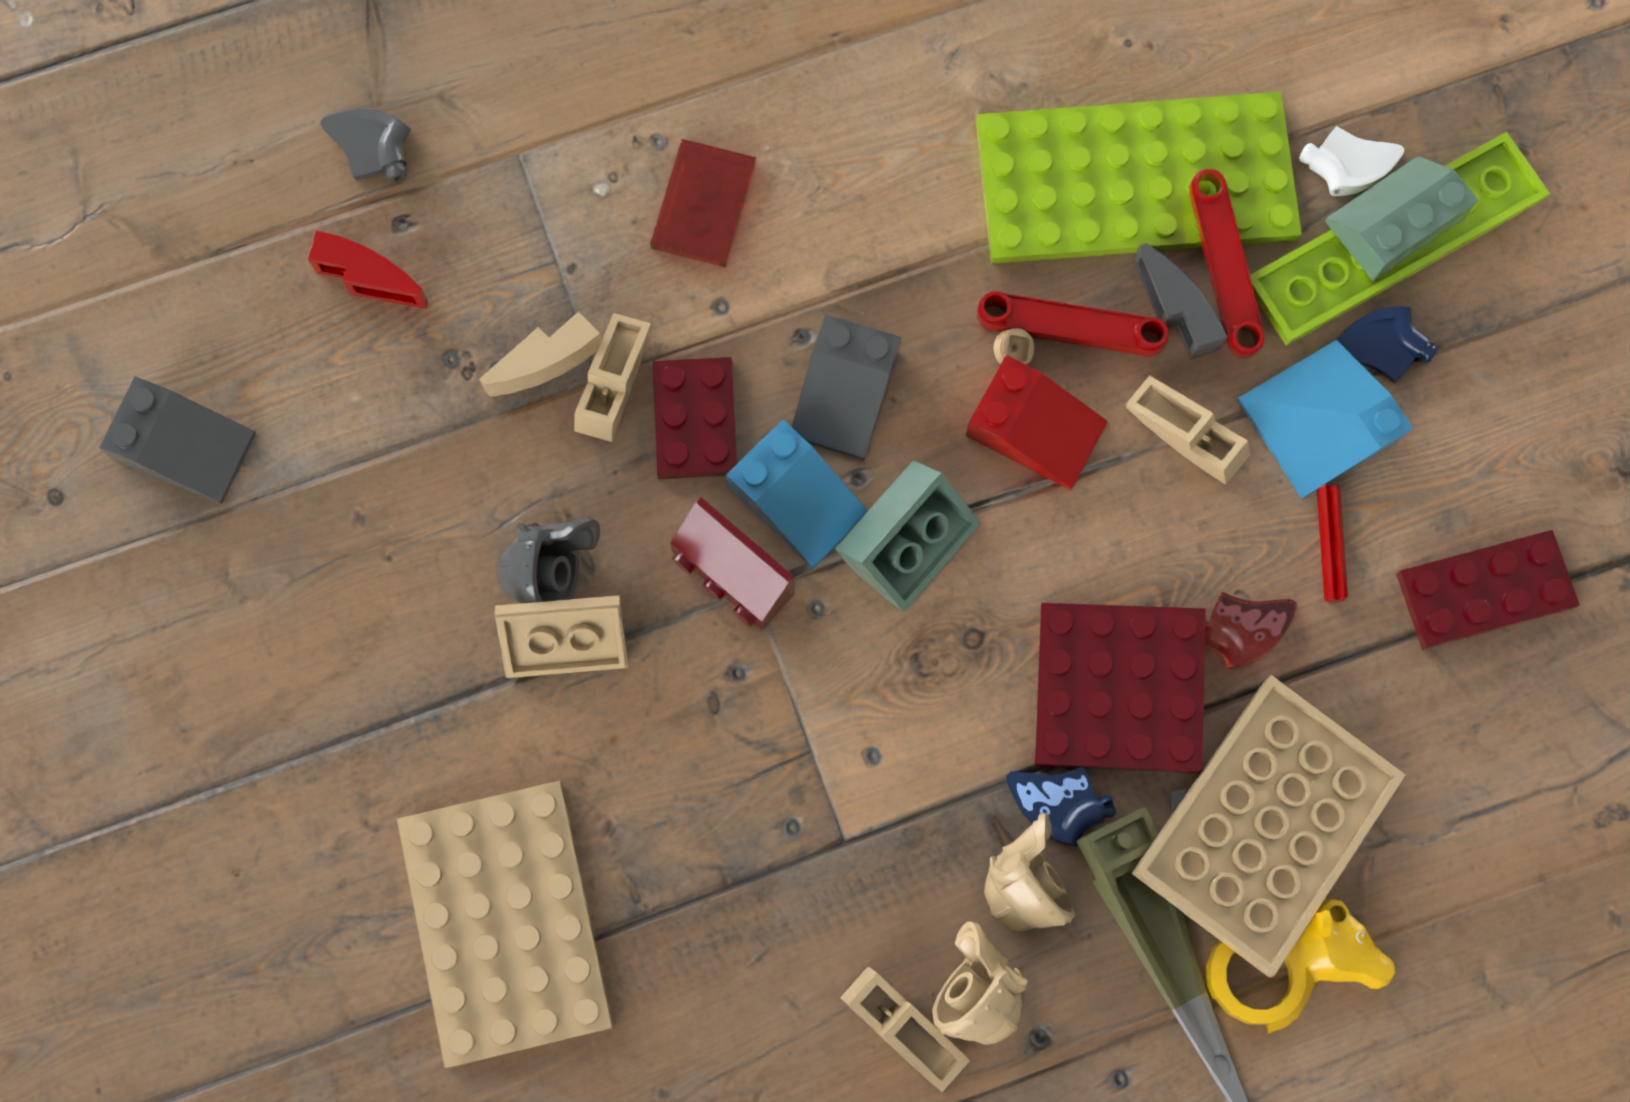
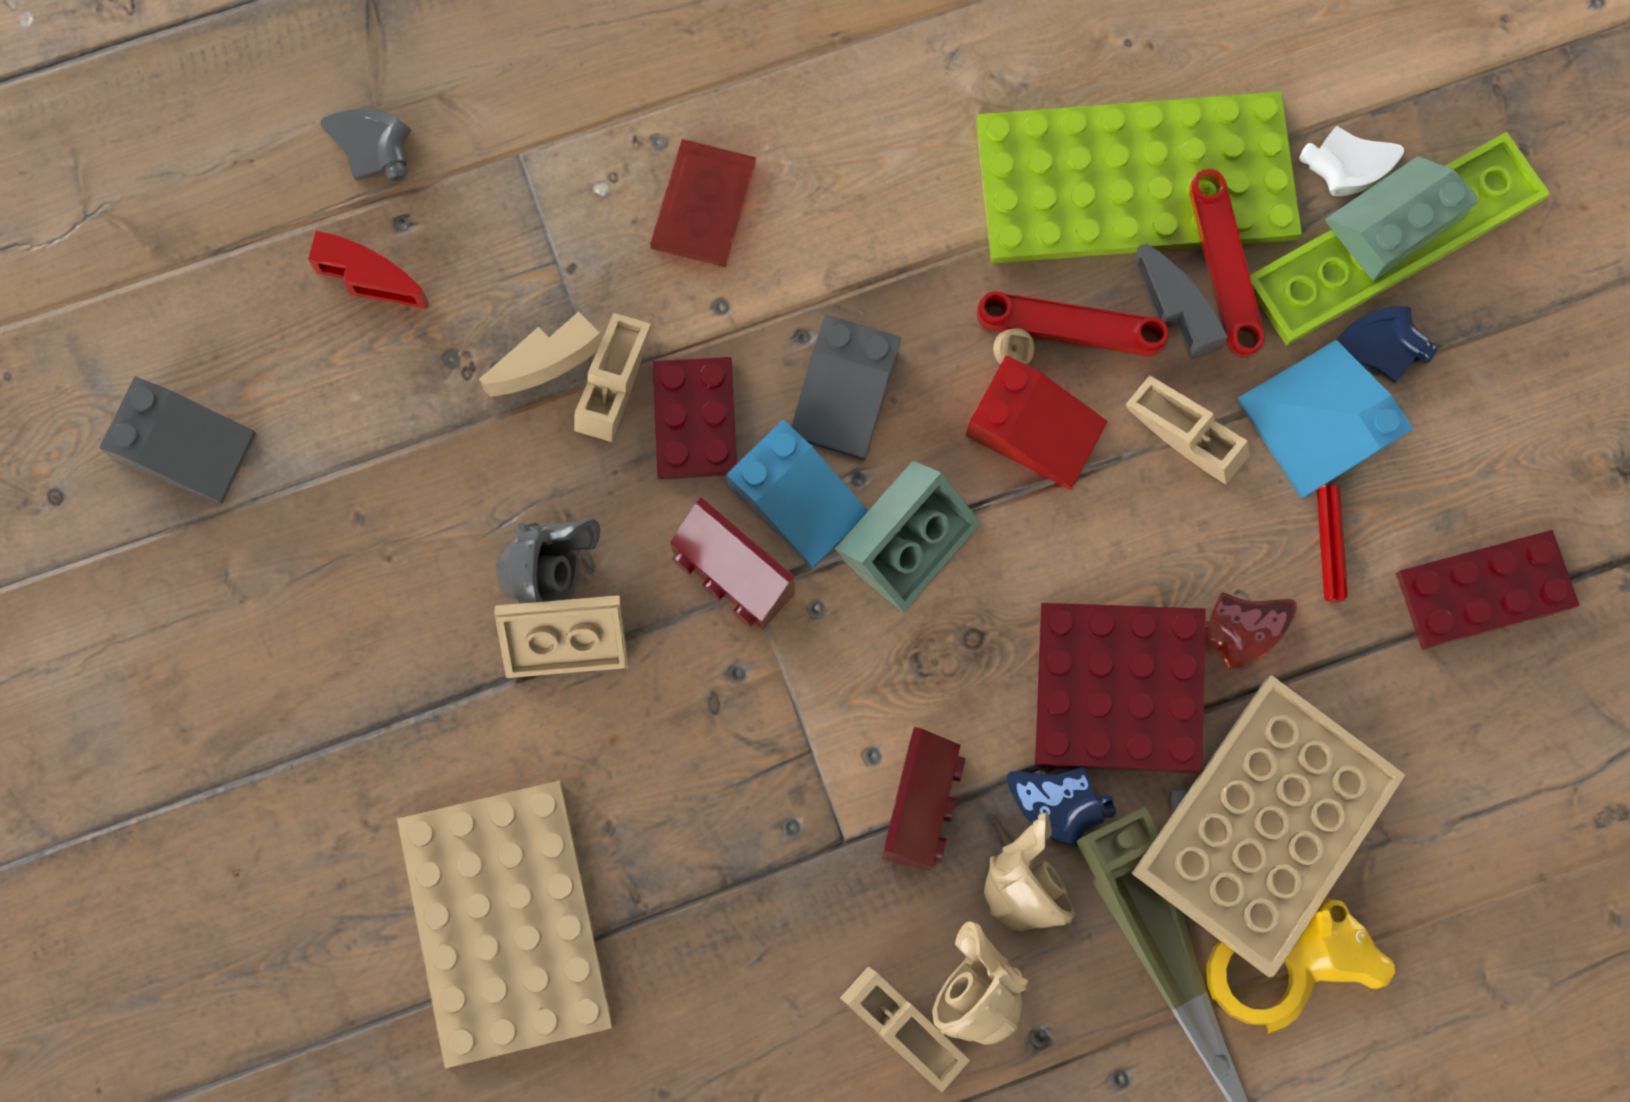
(923, 800): none -> dark red slope

